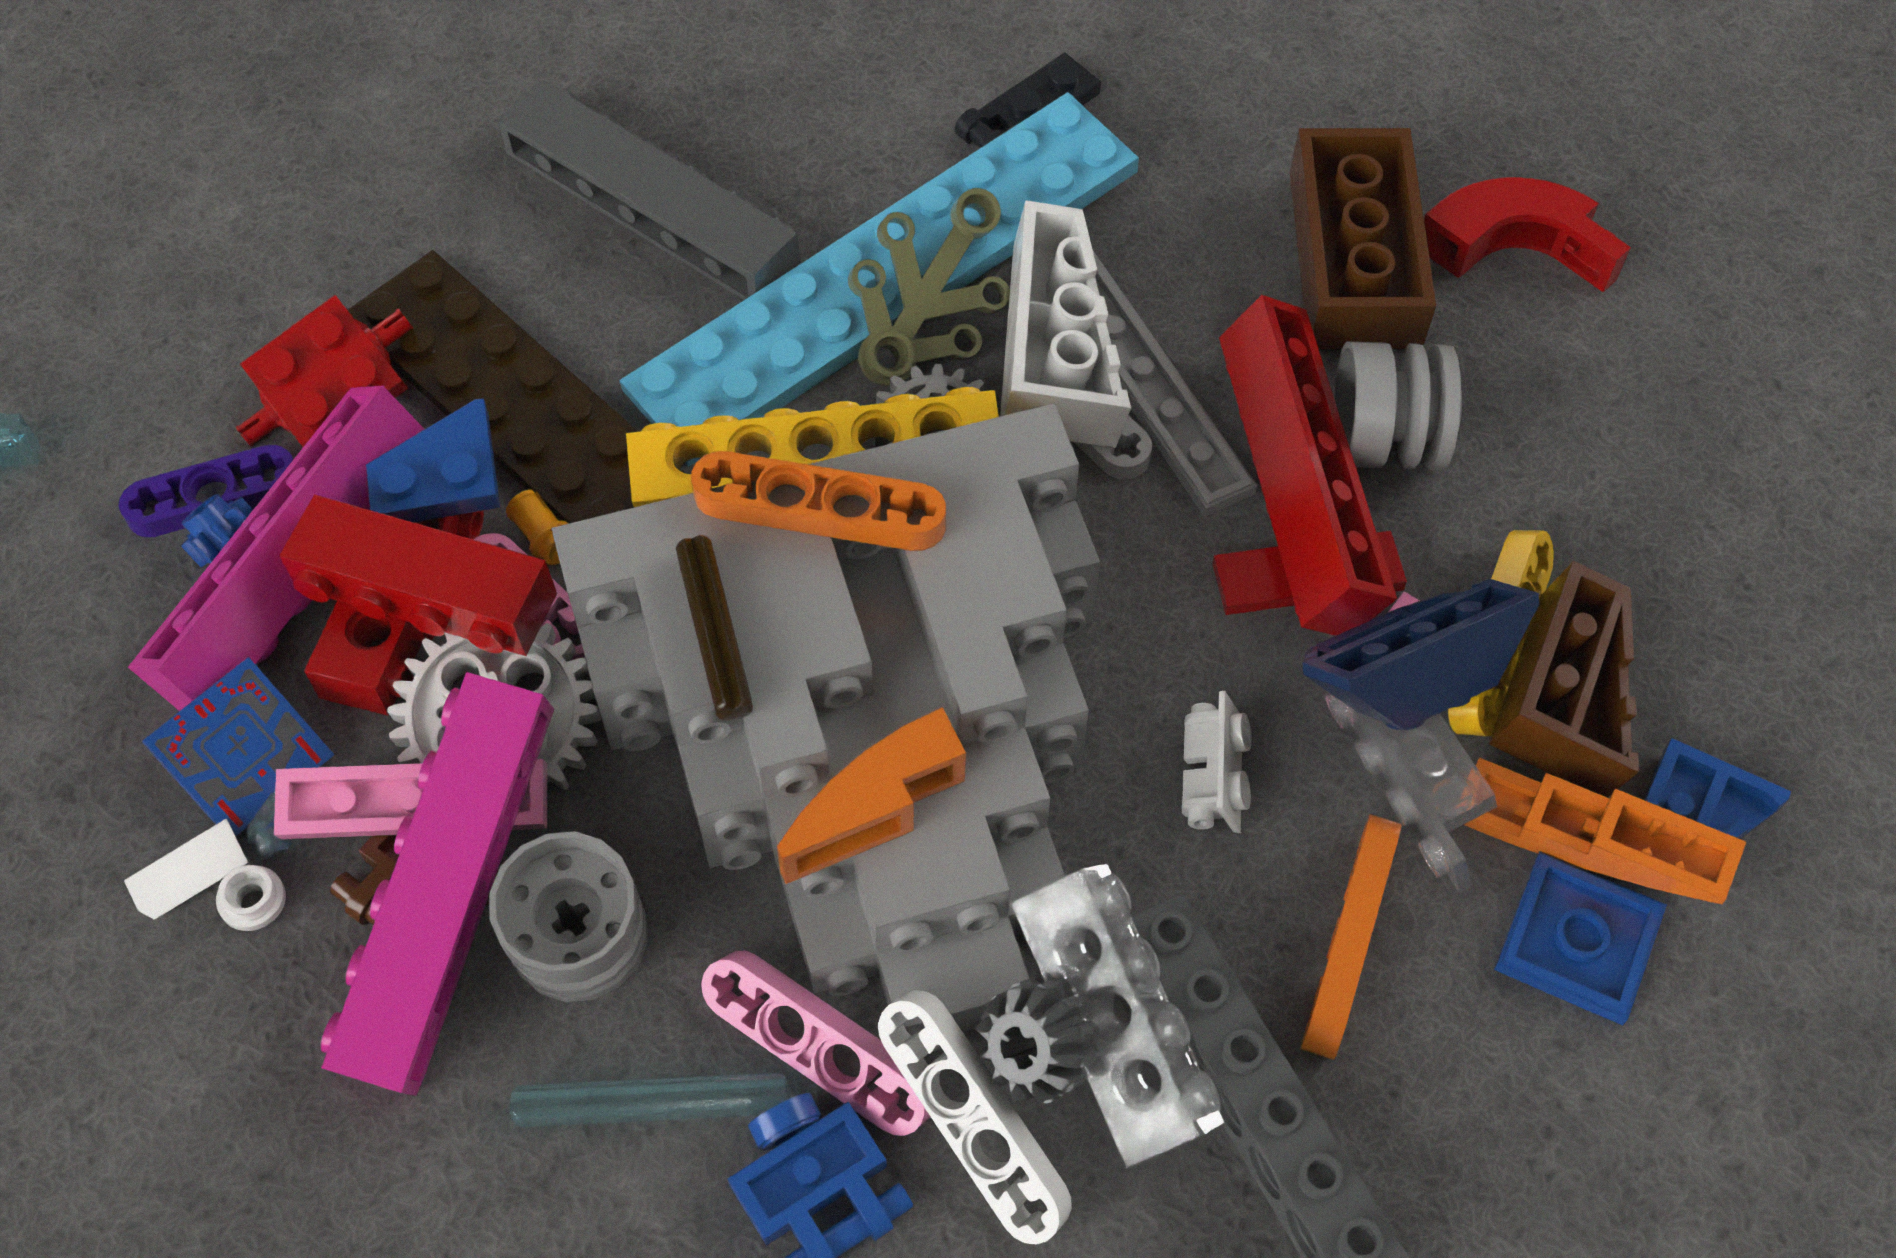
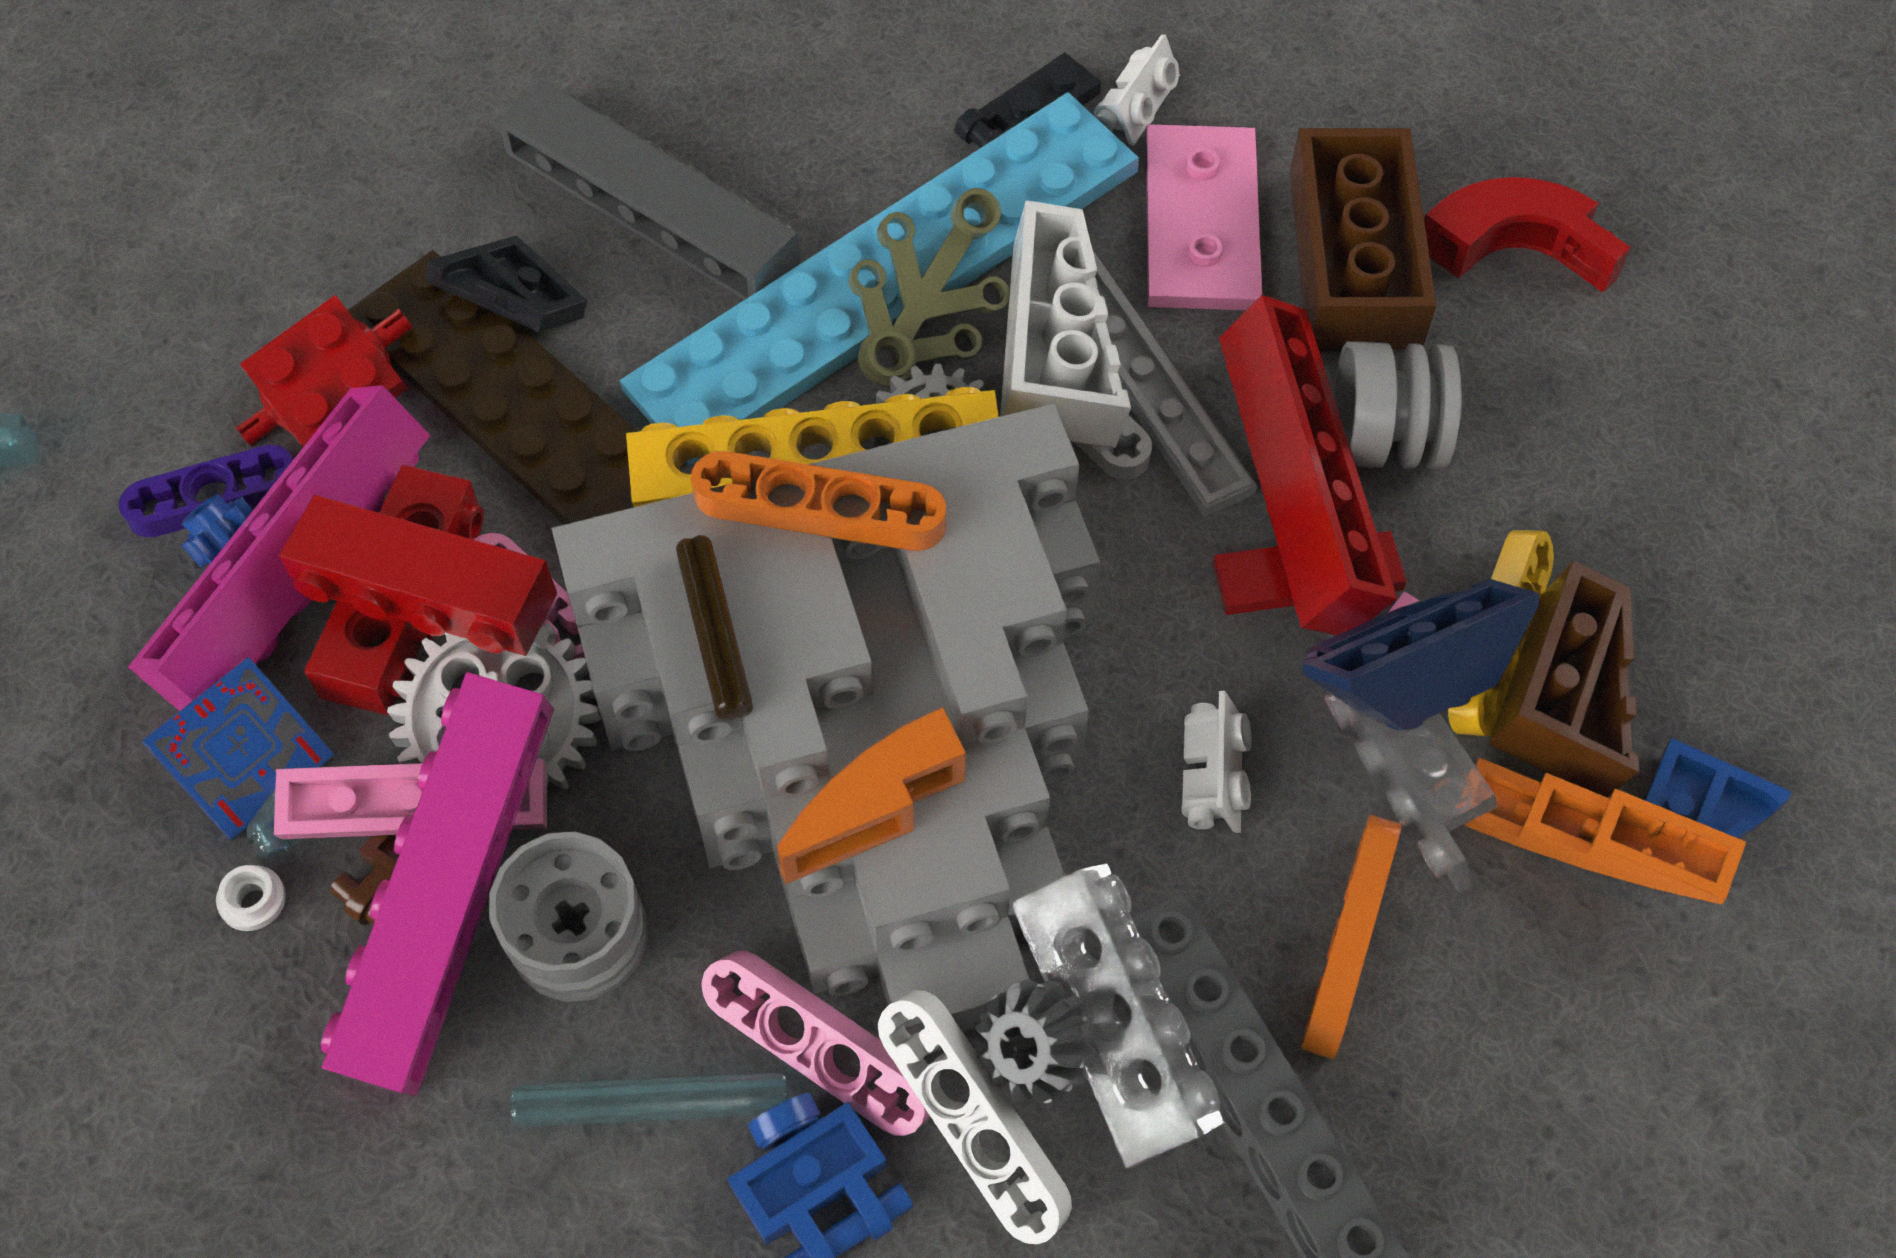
(186, 871): white sticker -> none
(438, 470): blue wing -> none
(510, 282): none -> black wing
(535, 522): light orange pin -> none
(1140, 90): none -> white hinge
(1202, 217): none -> bright pink plate
(1581, 938): blue tile -> none

